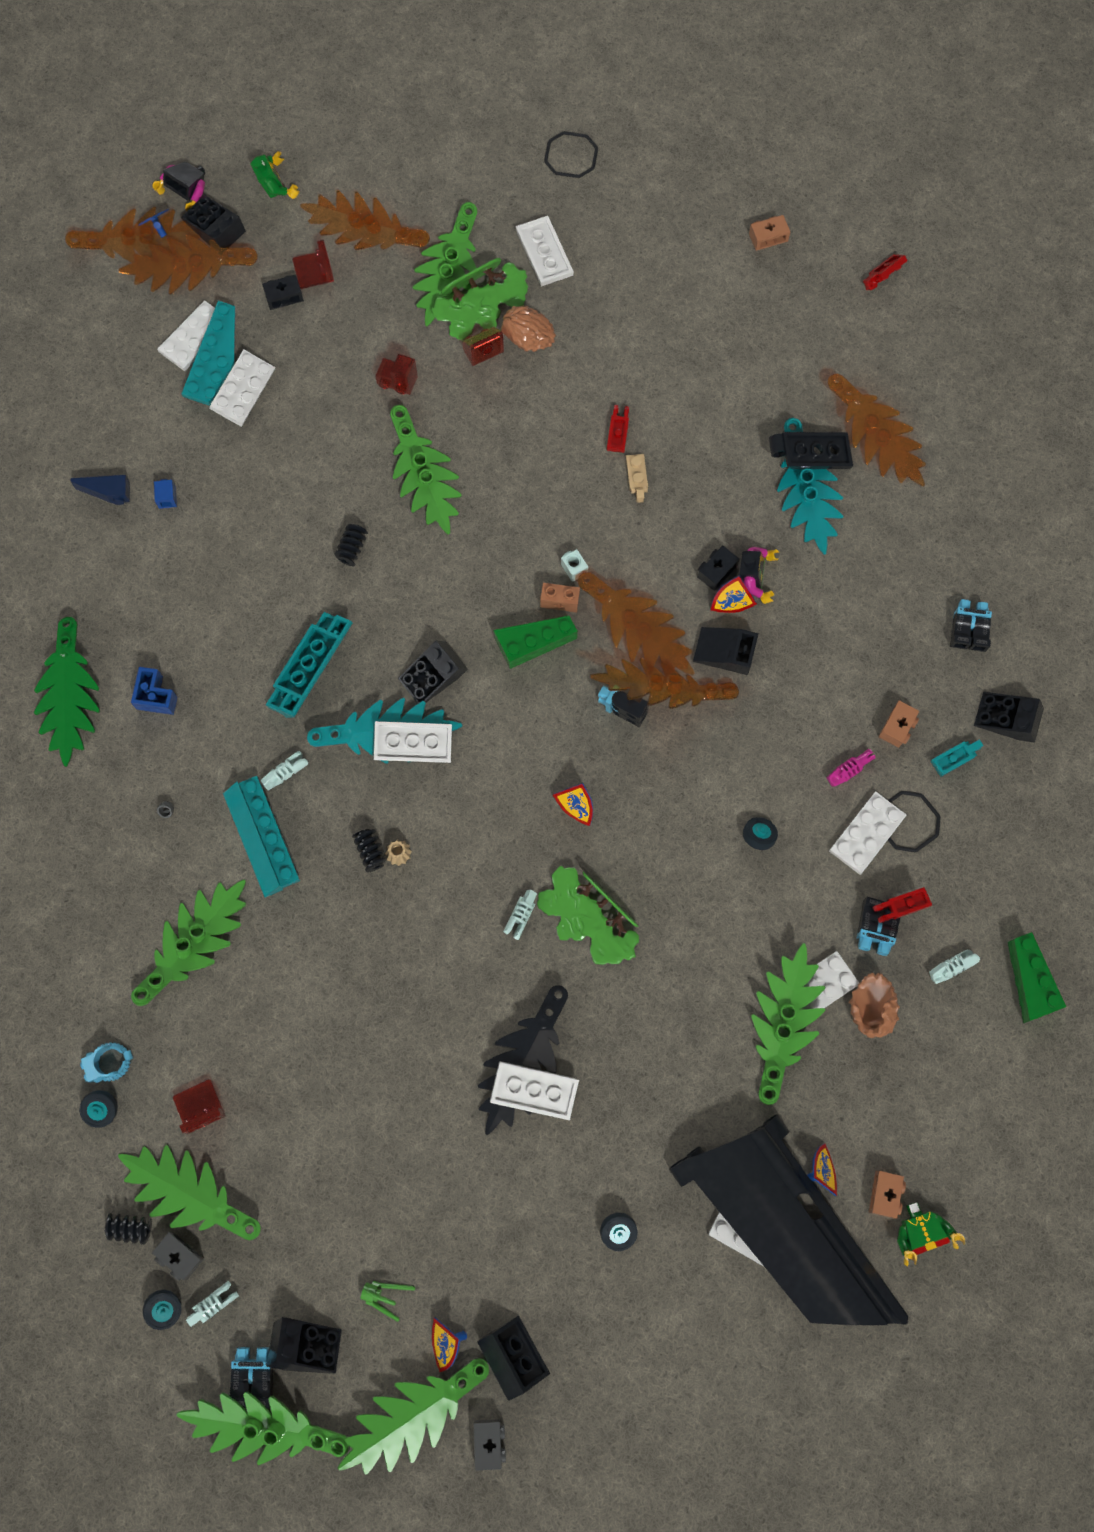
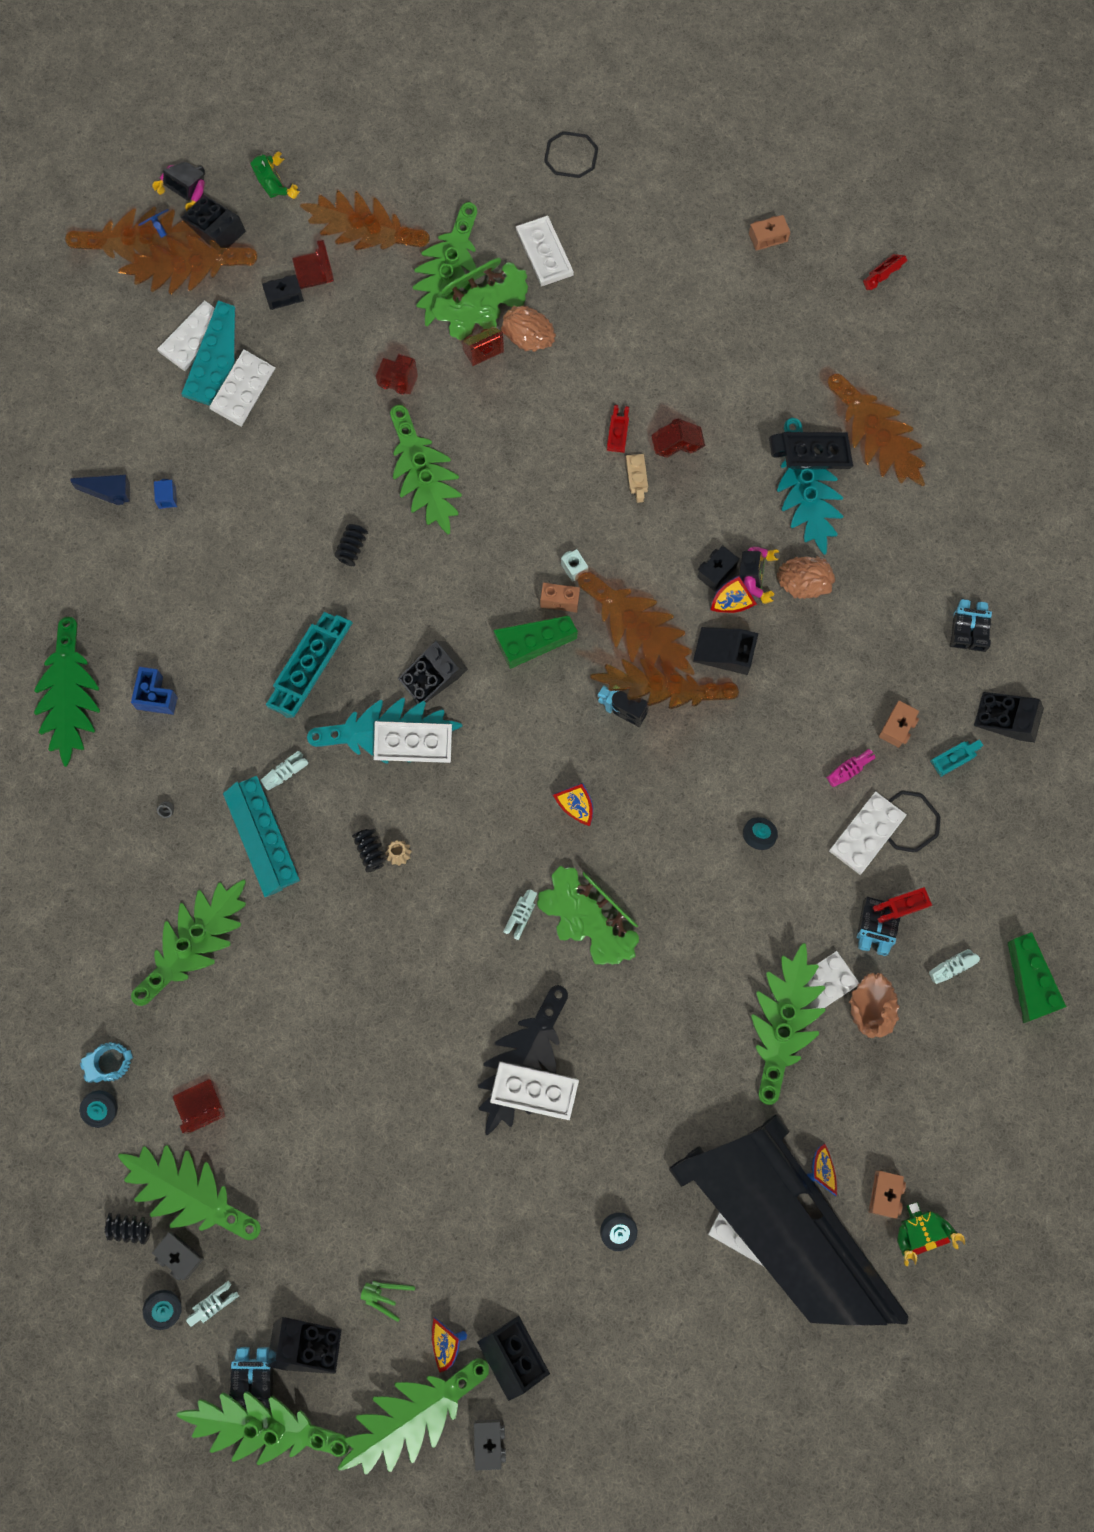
(676, 437): none -> clear red brick
(806, 577): none -> nougat hair

